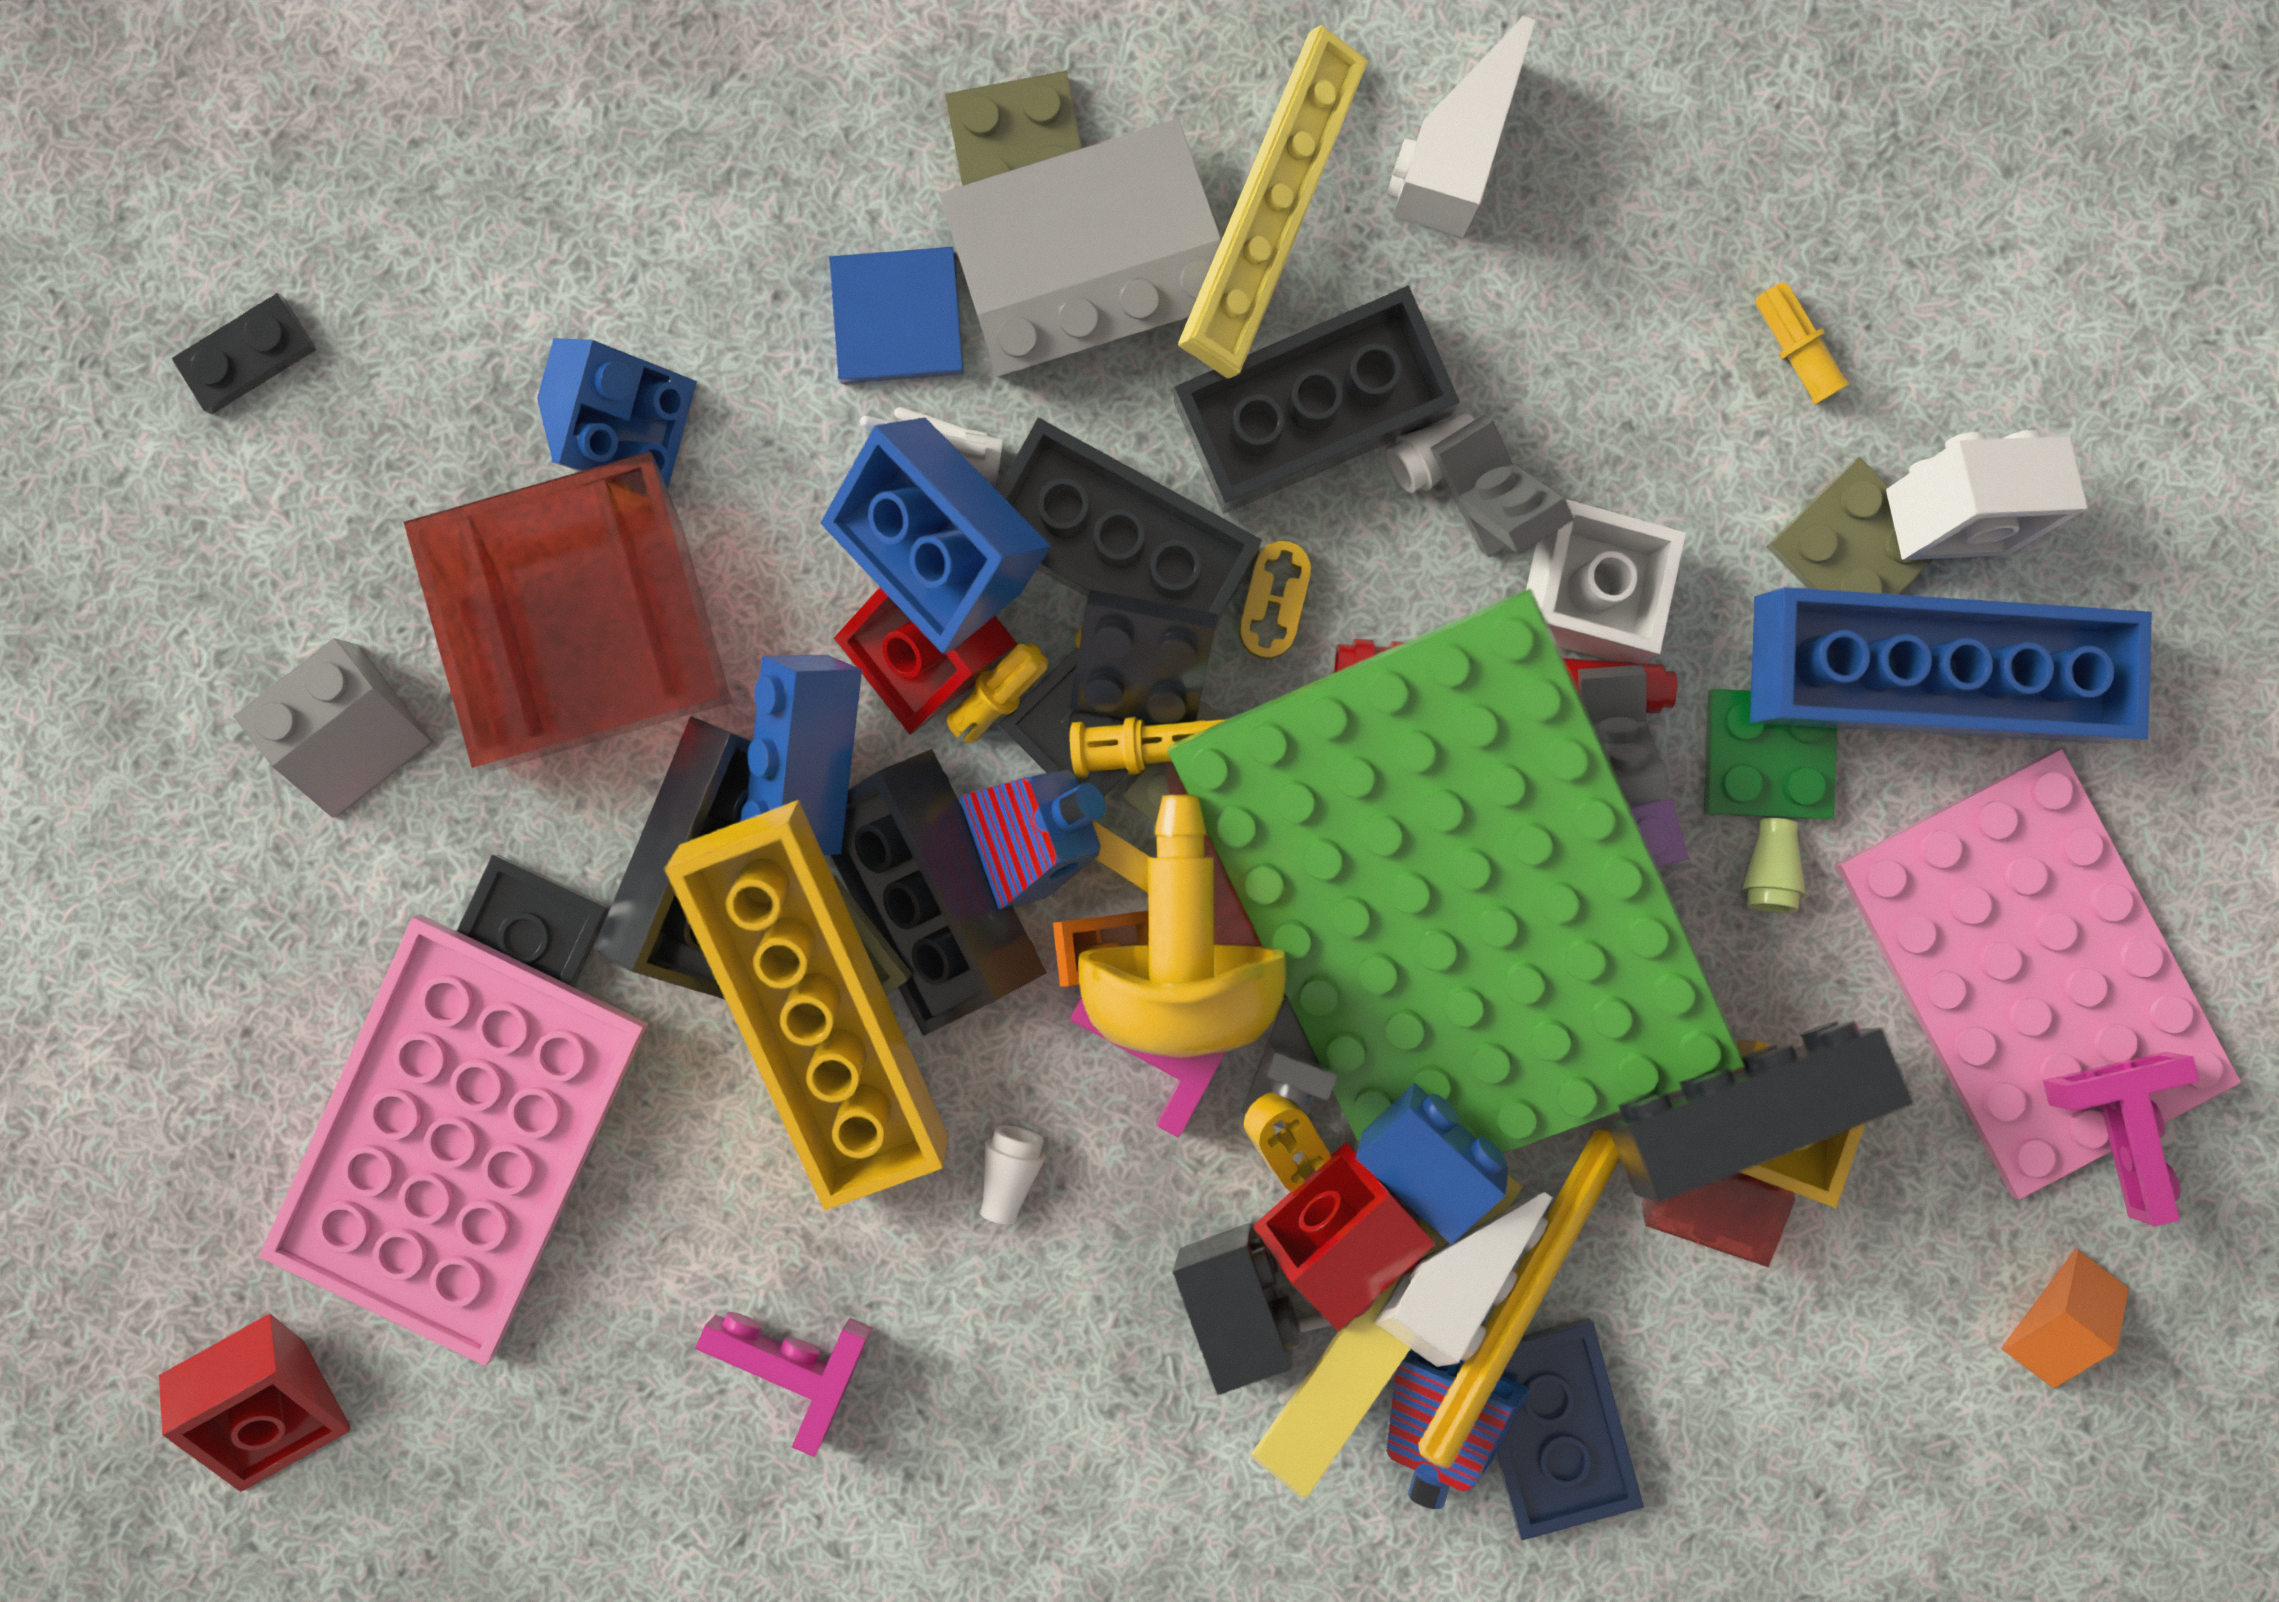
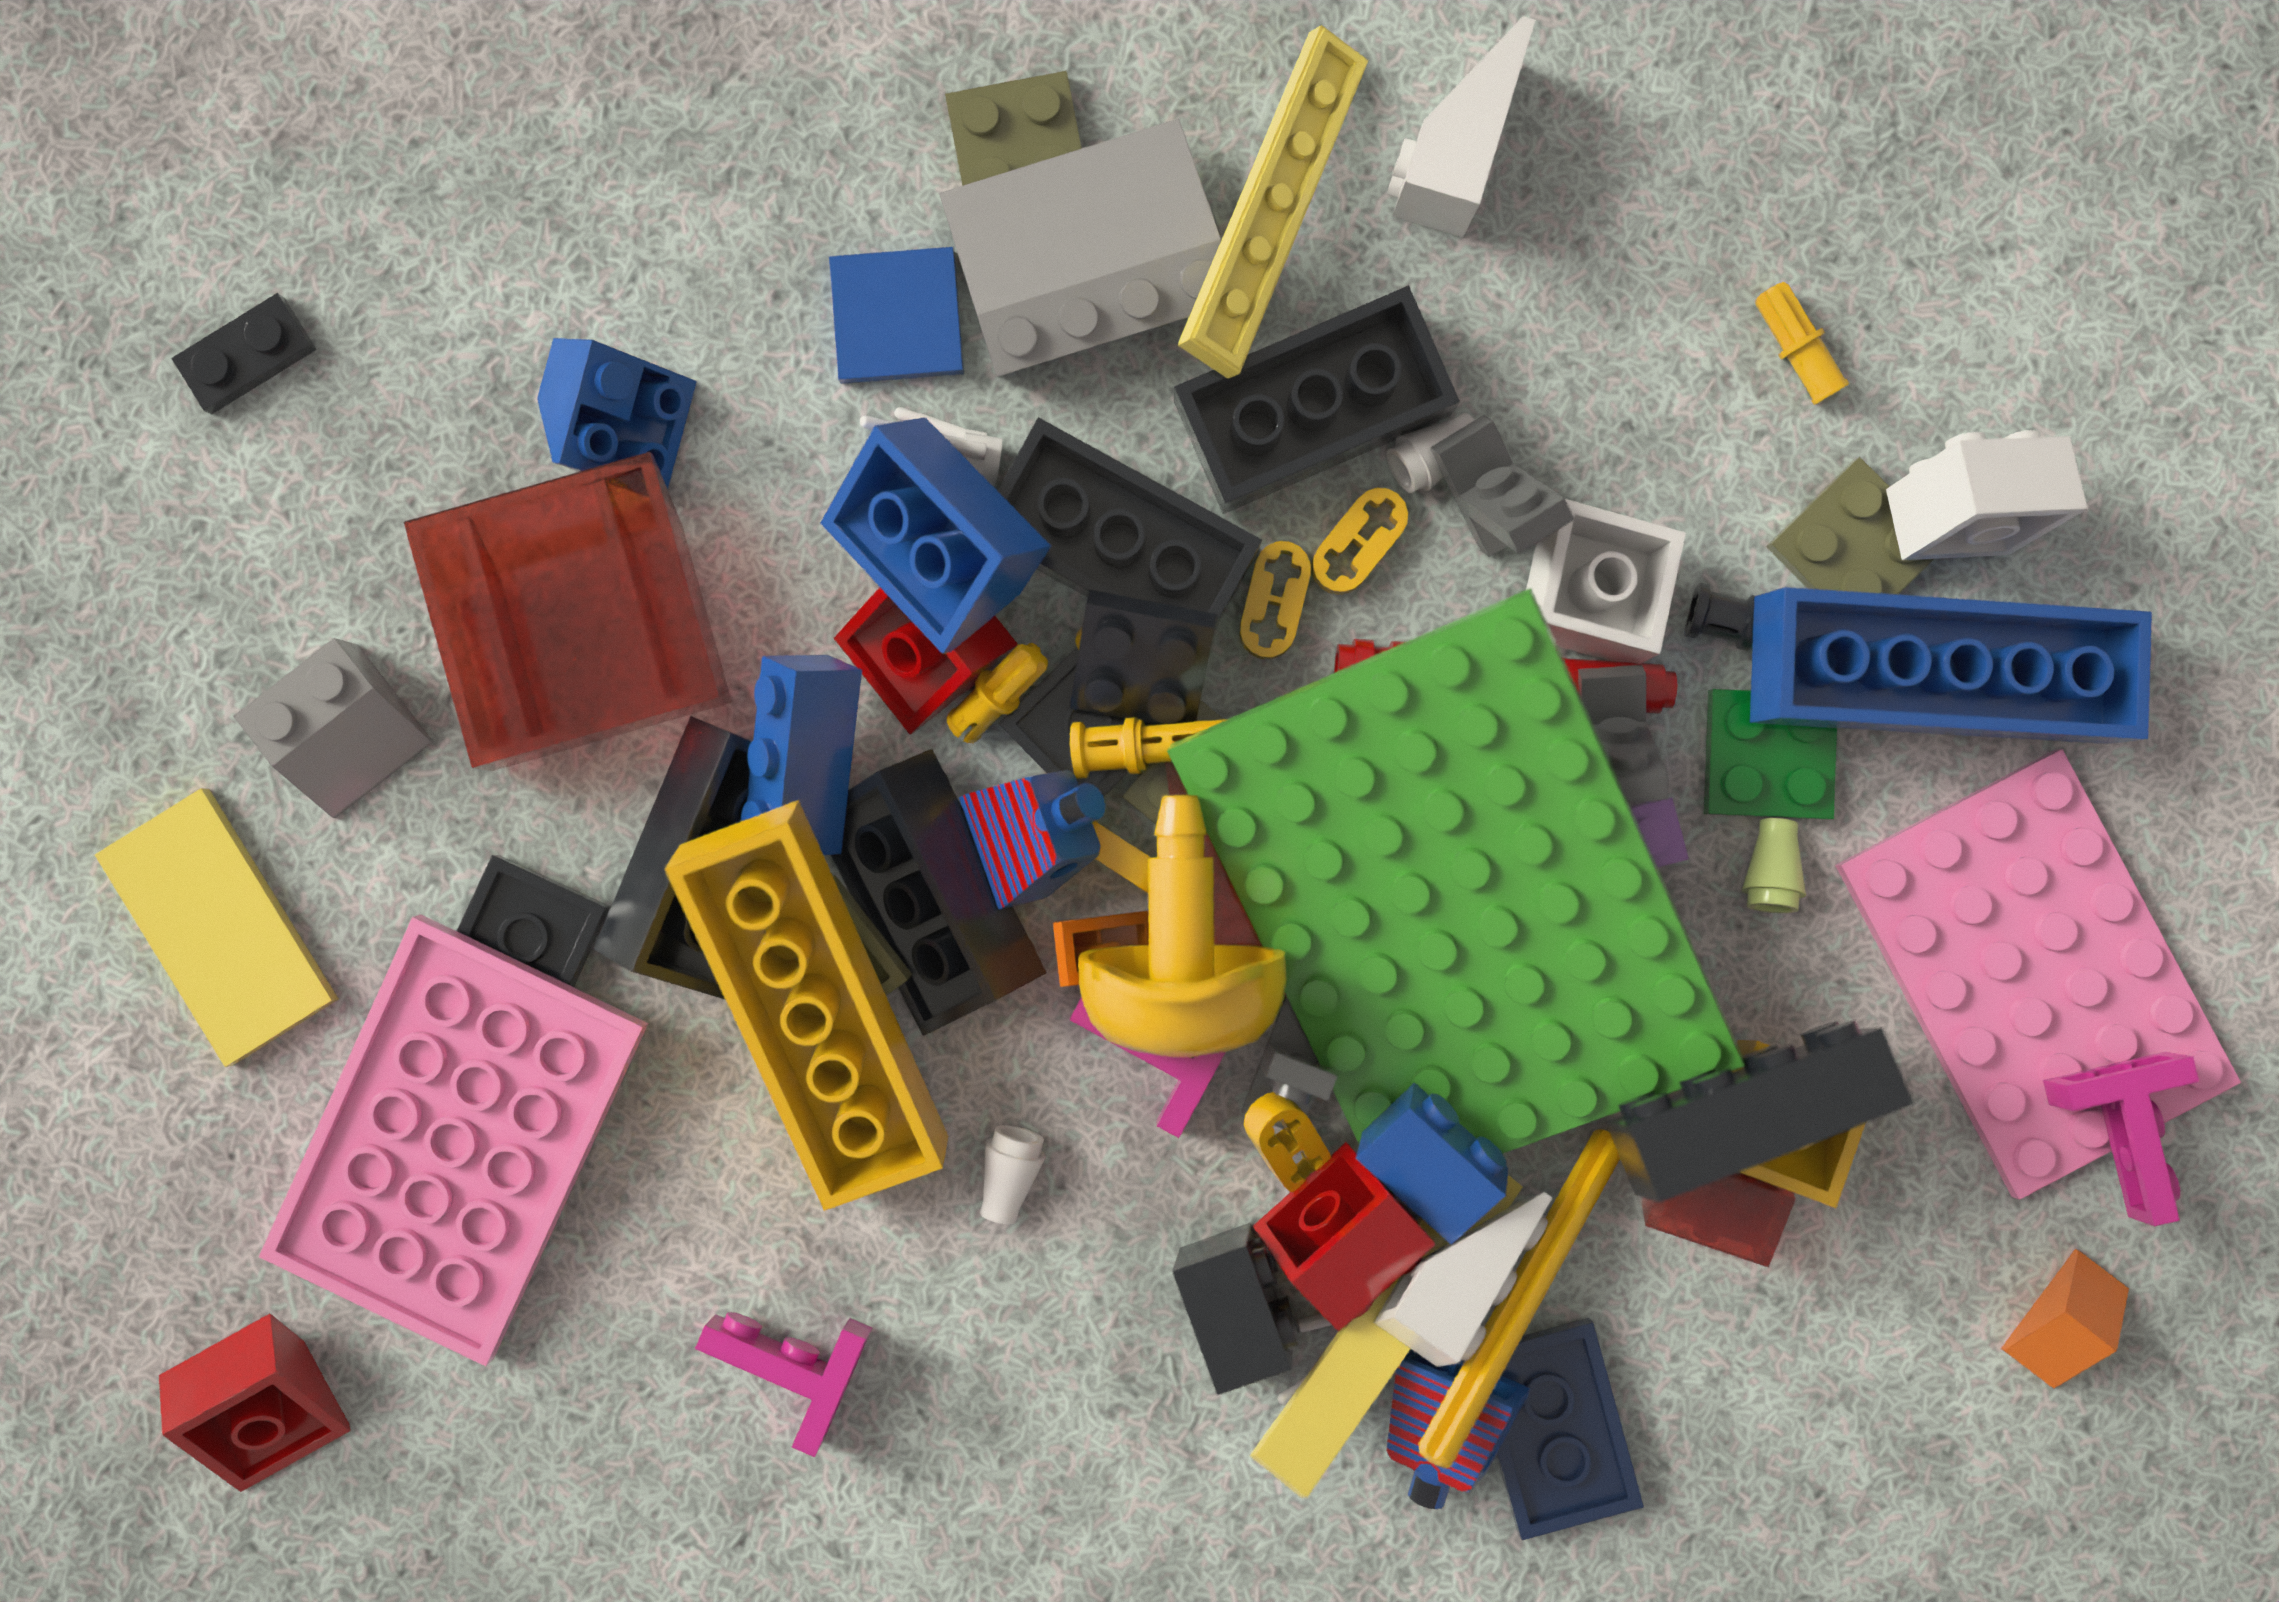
(216, 927): none -> light yellow tile
(1347, 532): none -> yellow beam
(1720, 617): none -> black bush

